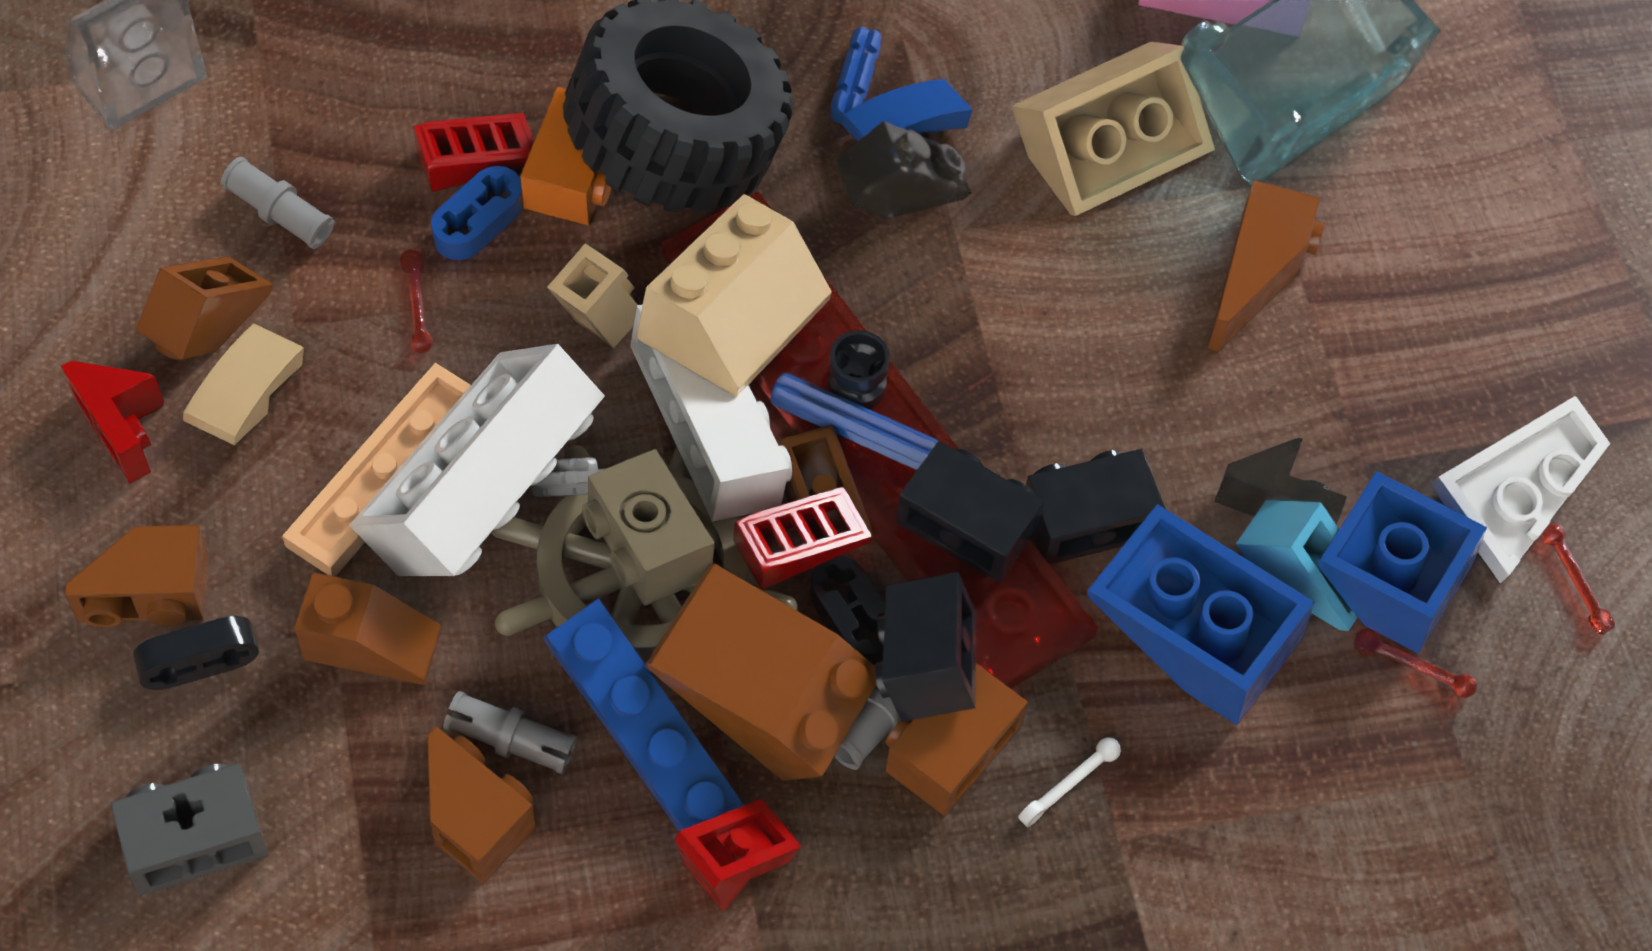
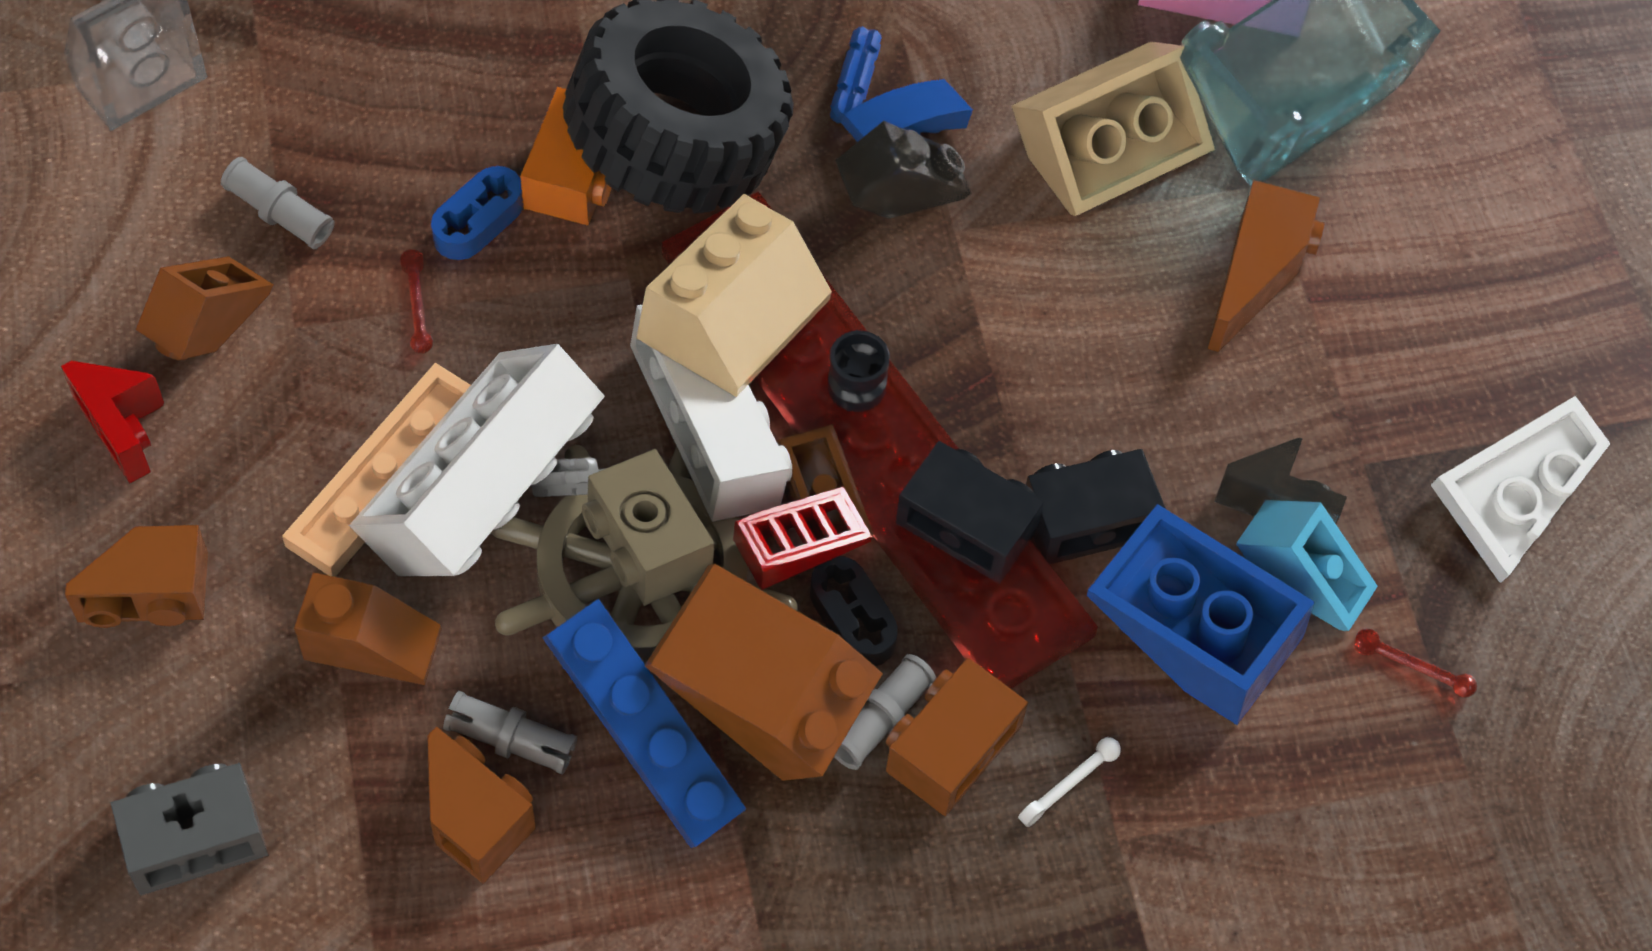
(195, 652): black beam -> none
(240, 384): tan slope -> none
(453, 134): red slope -> none
(596, 295): tan brick -> none
(734, 849): red slope -> none
(851, 420): blue axle -> none
(928, 647): black brick -> none
(1400, 560): blue slope -> none
(1599, 618): clear red hinge -> none

